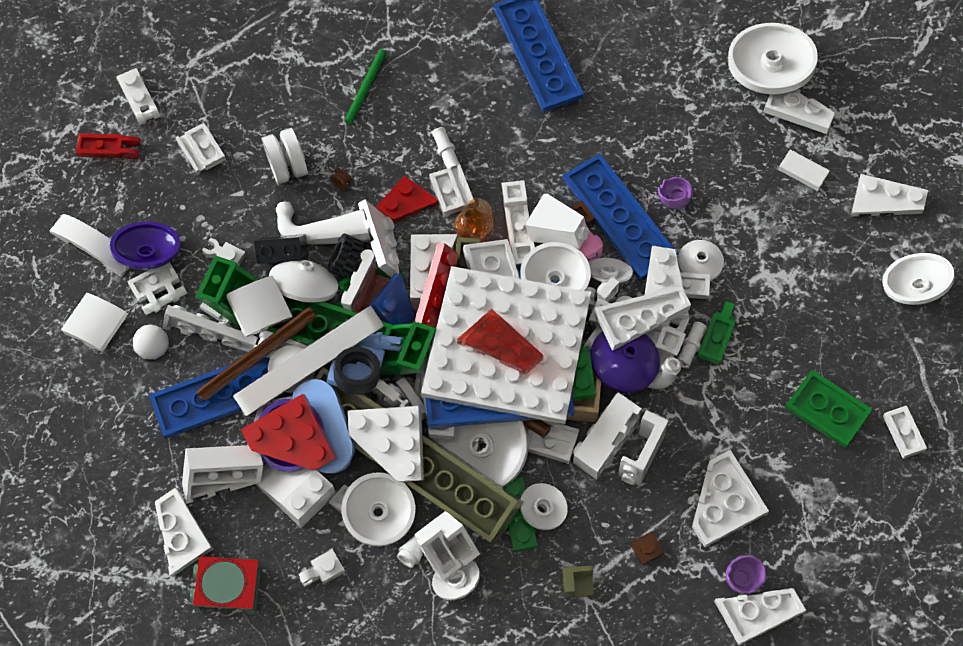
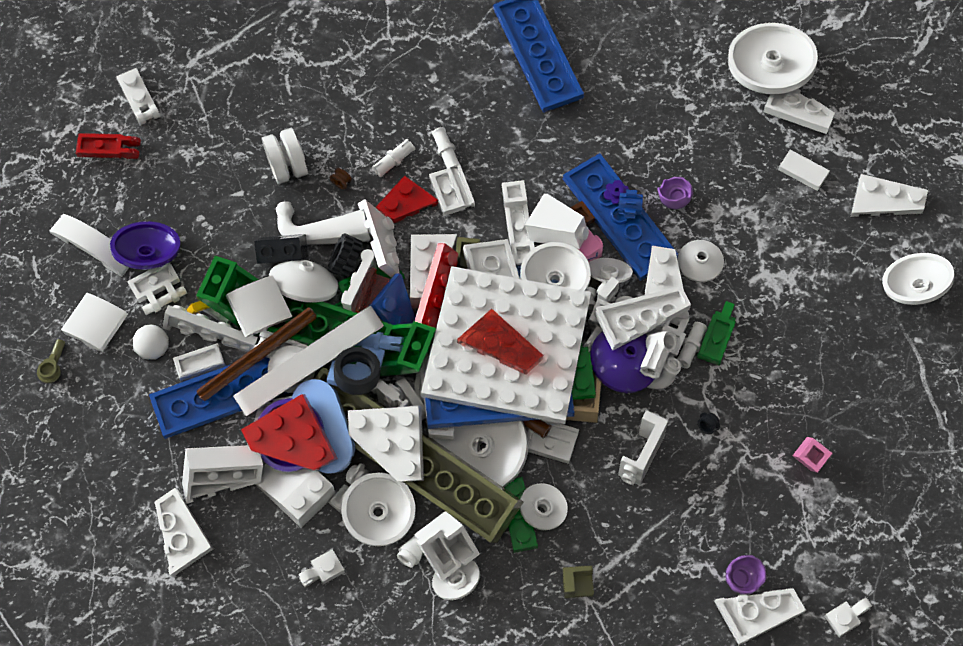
(49, 370): none -> olive plate
(196, 307): none -> yellow tile
(199, 362): none -> white tile
(200, 148): white plate -> none
(226, 584): panel -> none
(227, 251): white plate -> none
(355, 473): none -> white plate
(365, 86): green bar -> none
(393, 158): none -> white pin
(475, 220): clear orange piece -> none
(607, 436): white wedge -> none
(611, 194): none -> dark purple plant
(630, 204): none -> blue gear
(647, 548): reddish brown plate -> none
(658, 349): none -> white piece
(696, 285): white plate -> none
(708, 423): none -> black plate
(726, 500): white plate -> none
(812, 454): none -> bright pink brick
(828, 408): green plate -> none
(845, 617): none -> white plate
(904, 432): white plate -> none

